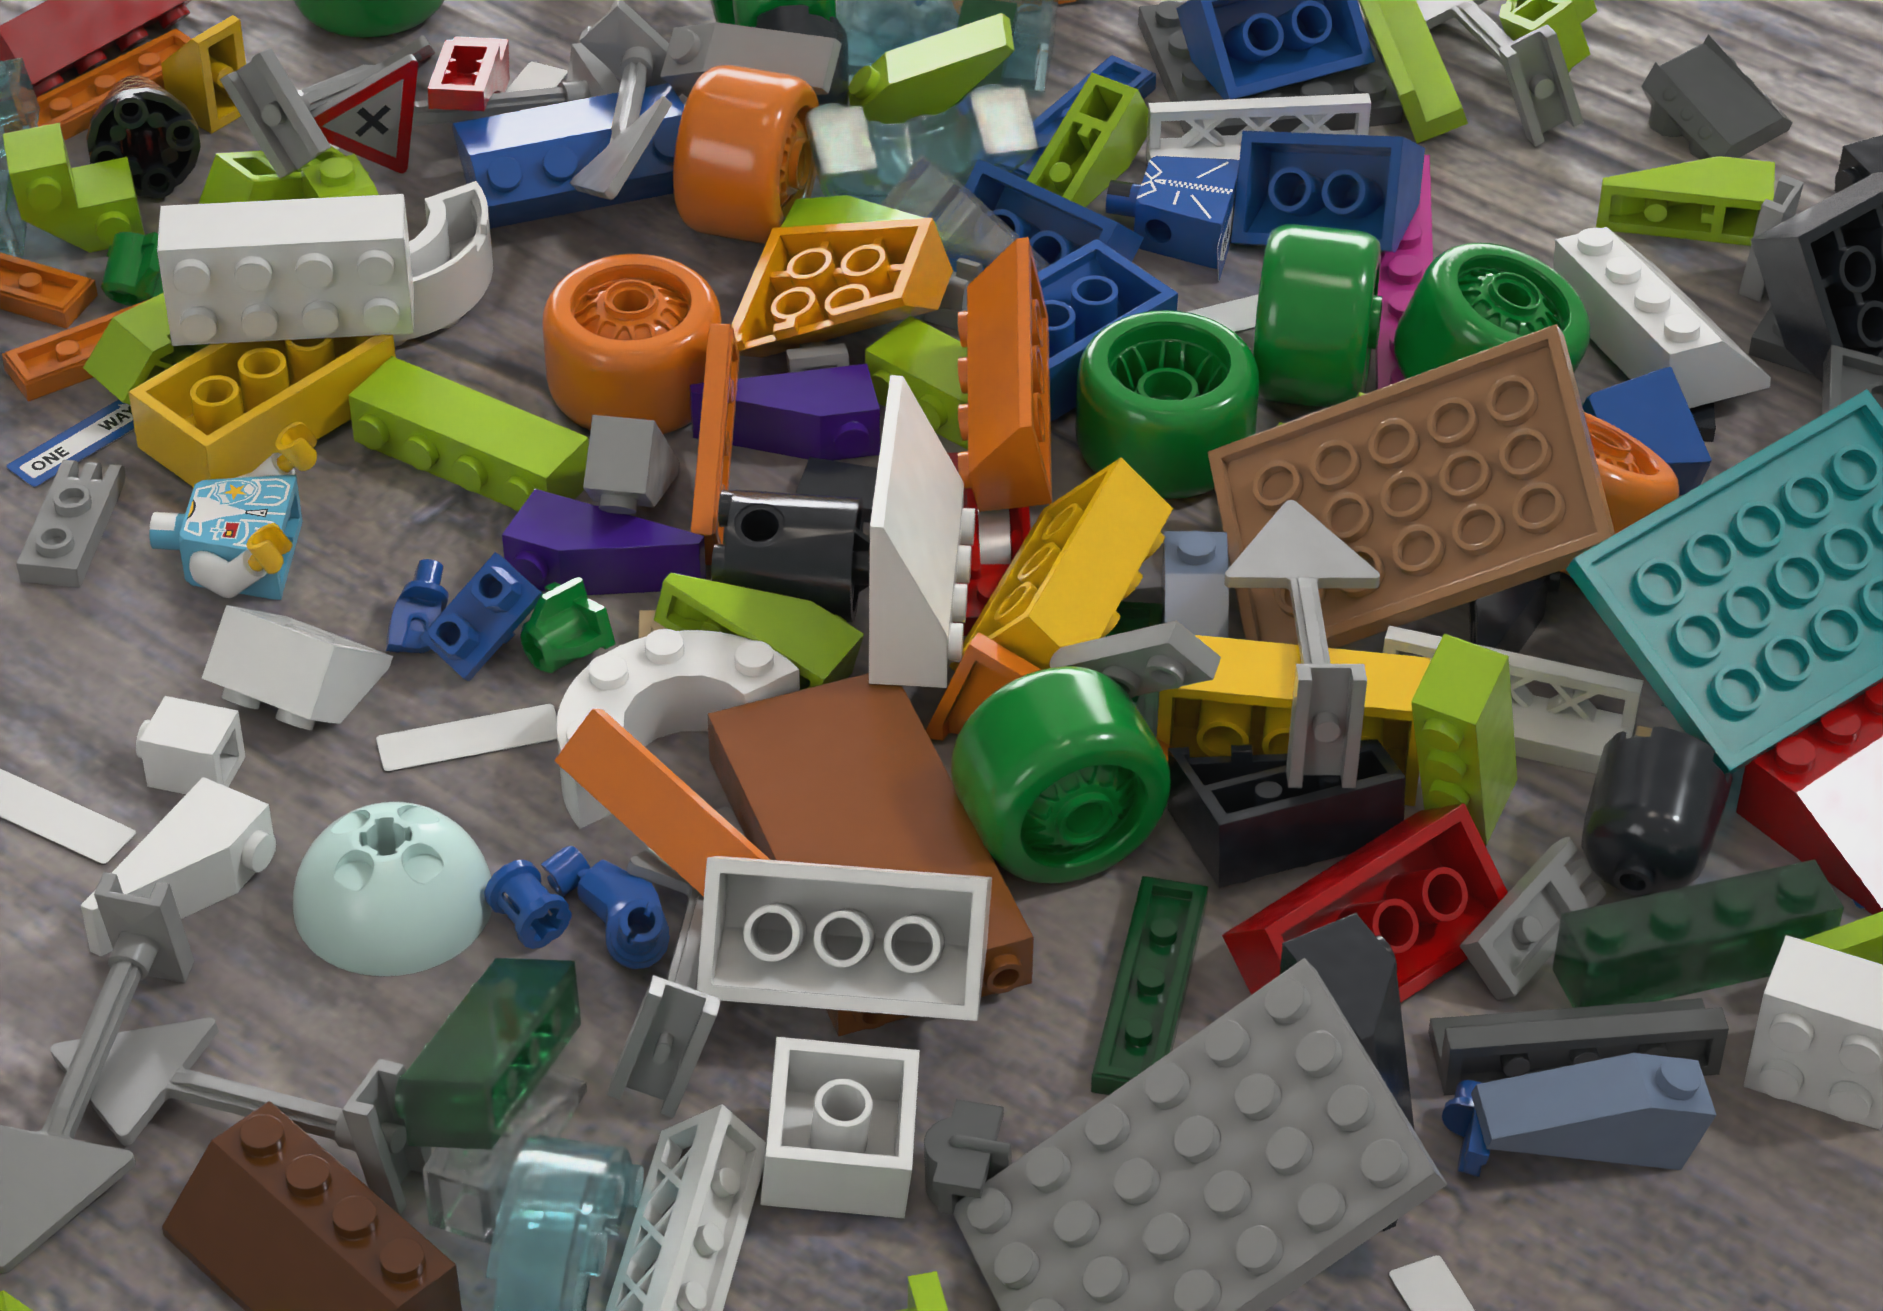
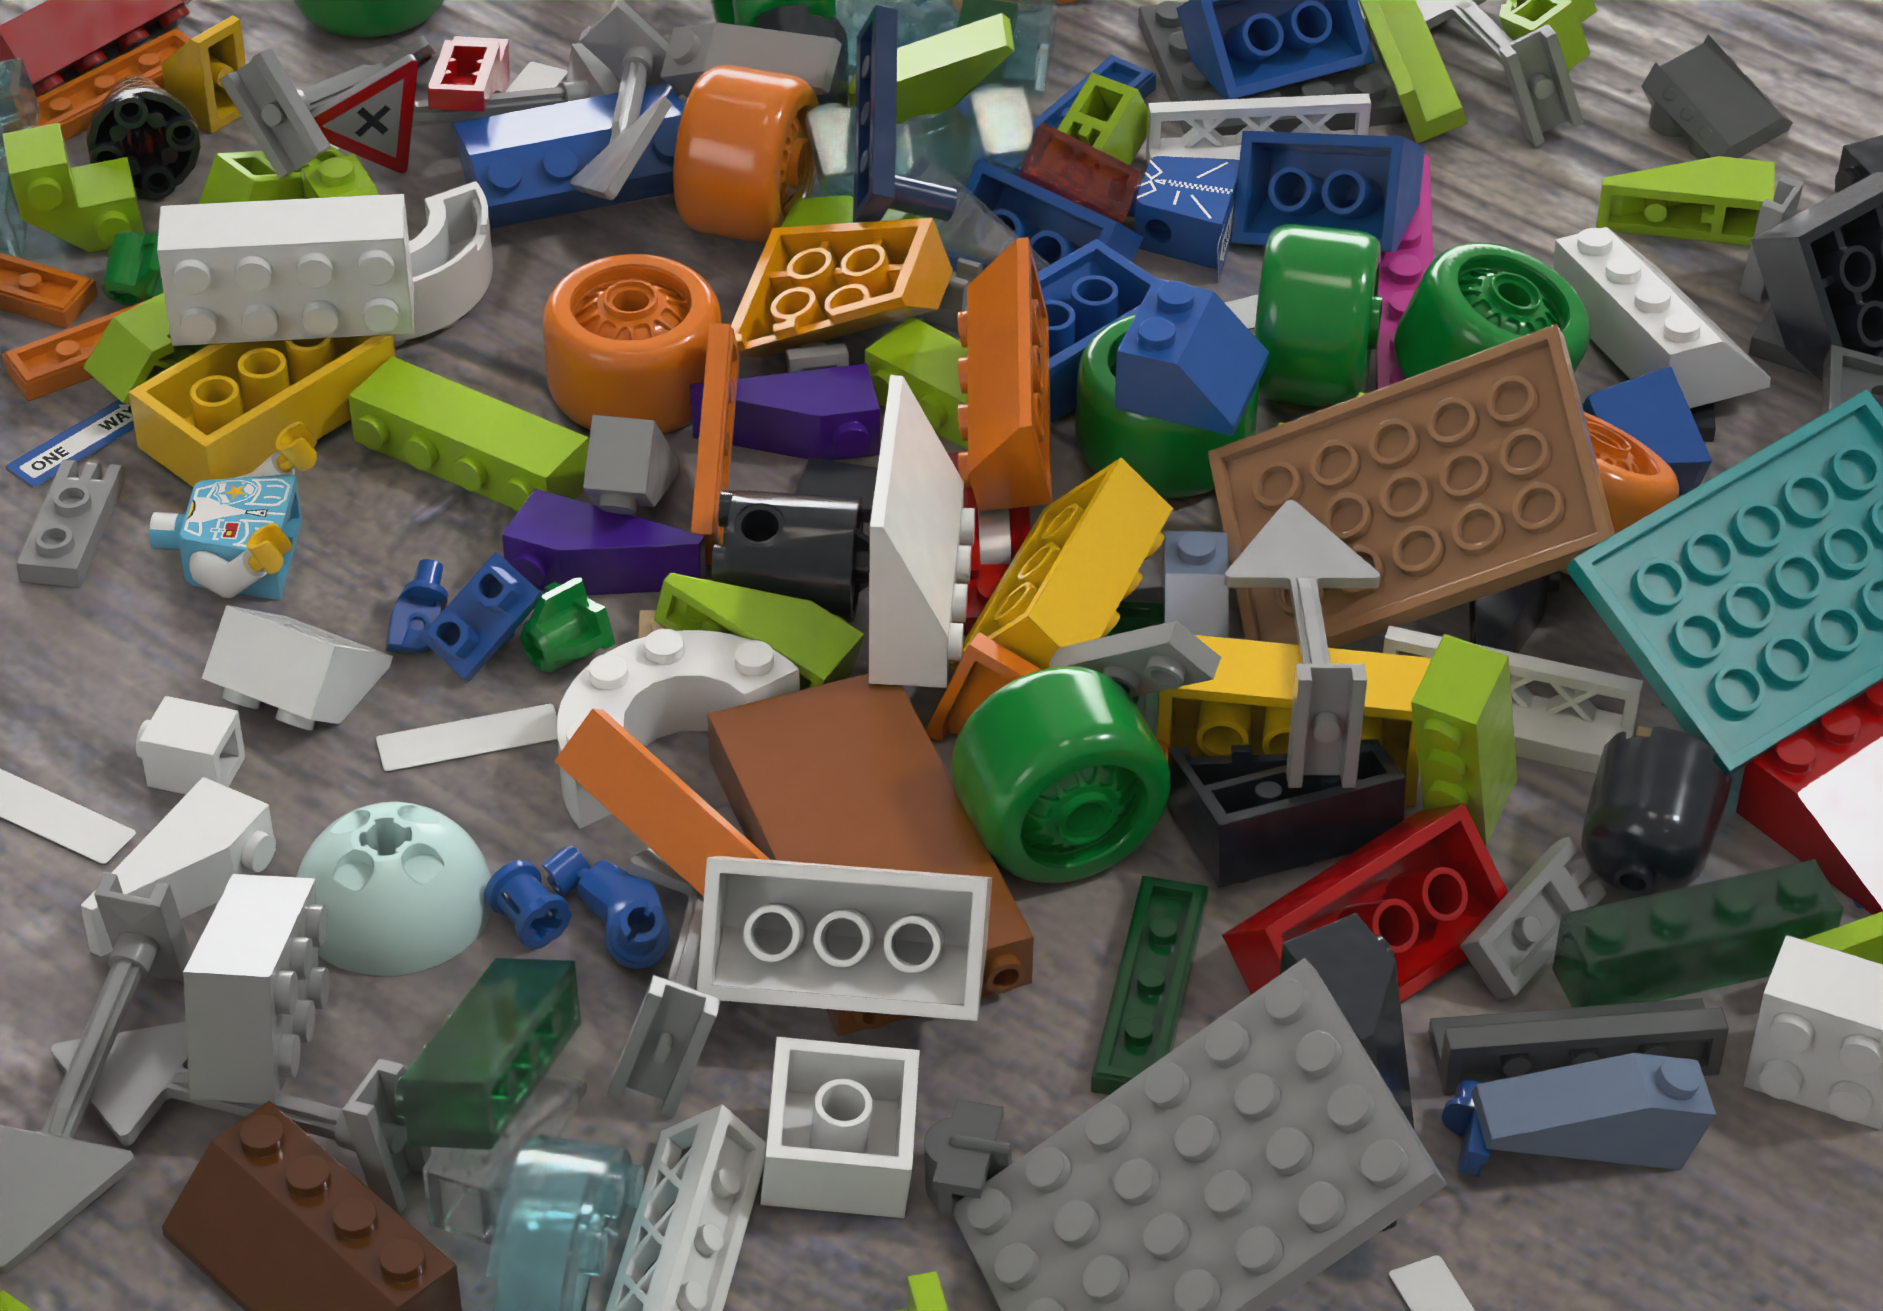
(254, 988): none -> light grey brick
(875, 179): none -> dark blue piece
(1080, 173): none -> clear red plate
(1188, 359): none -> blue slope

